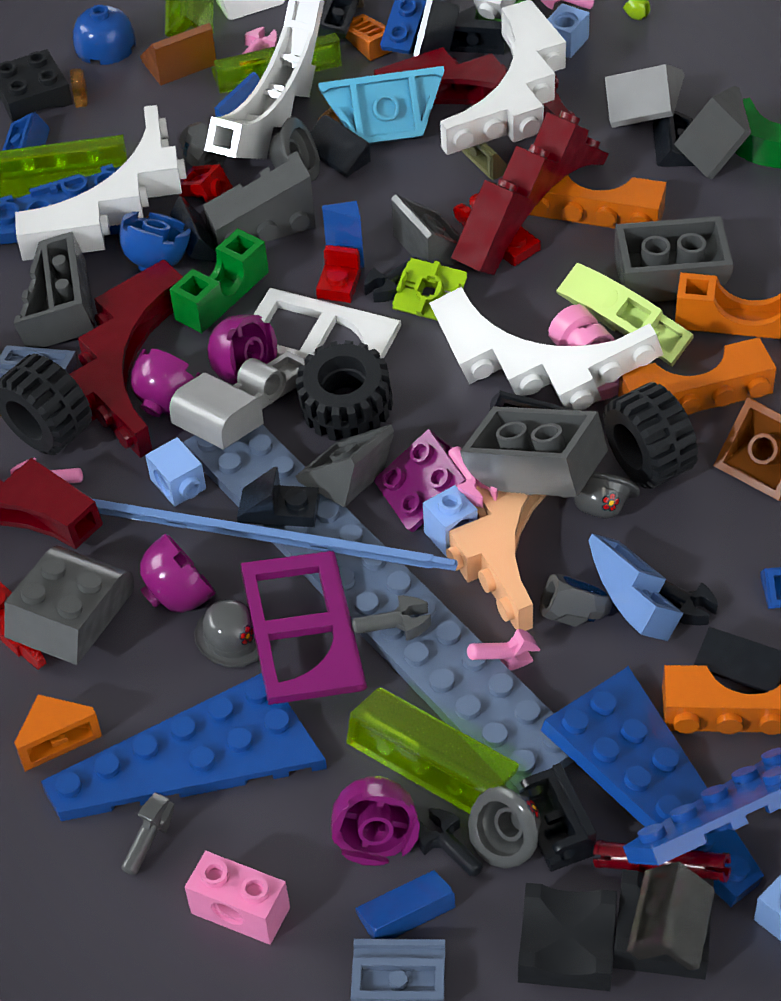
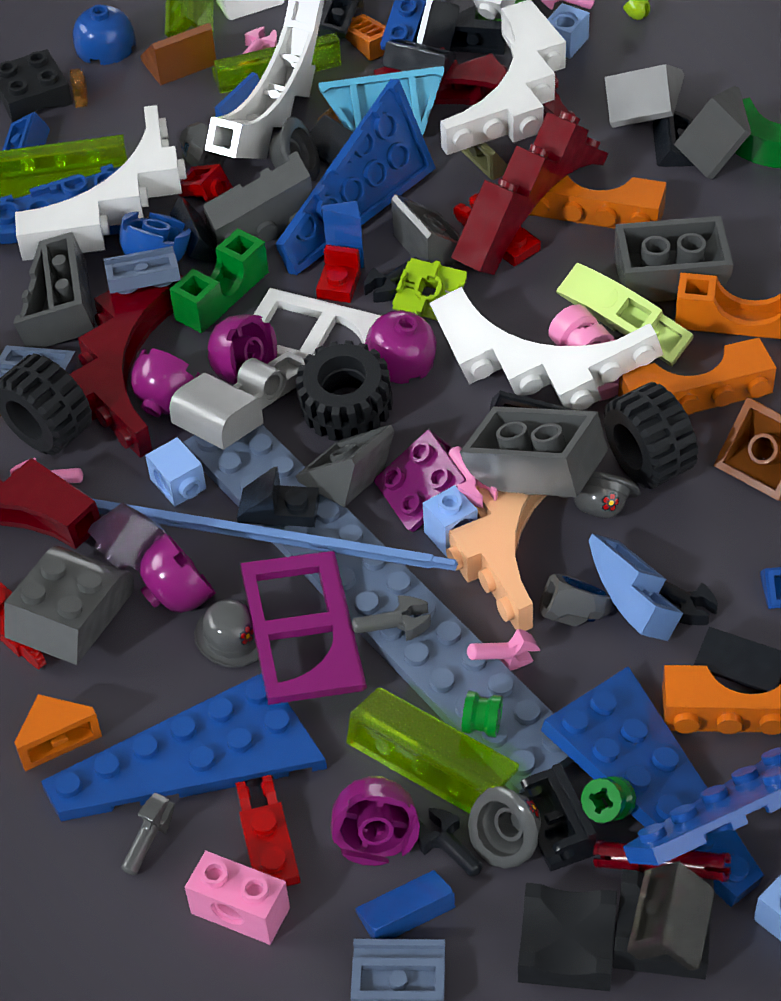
(125, 536): none -> clear purple slope
(142, 270): none -> sand blue plate
(267, 834): none -> red hinge
(376, 162): none -> blue wing
(404, 343): none -> magenta cylinder
(412, 56): none -> black slope
(482, 714): none -> green wheel
(618, 795): none -> green wheel

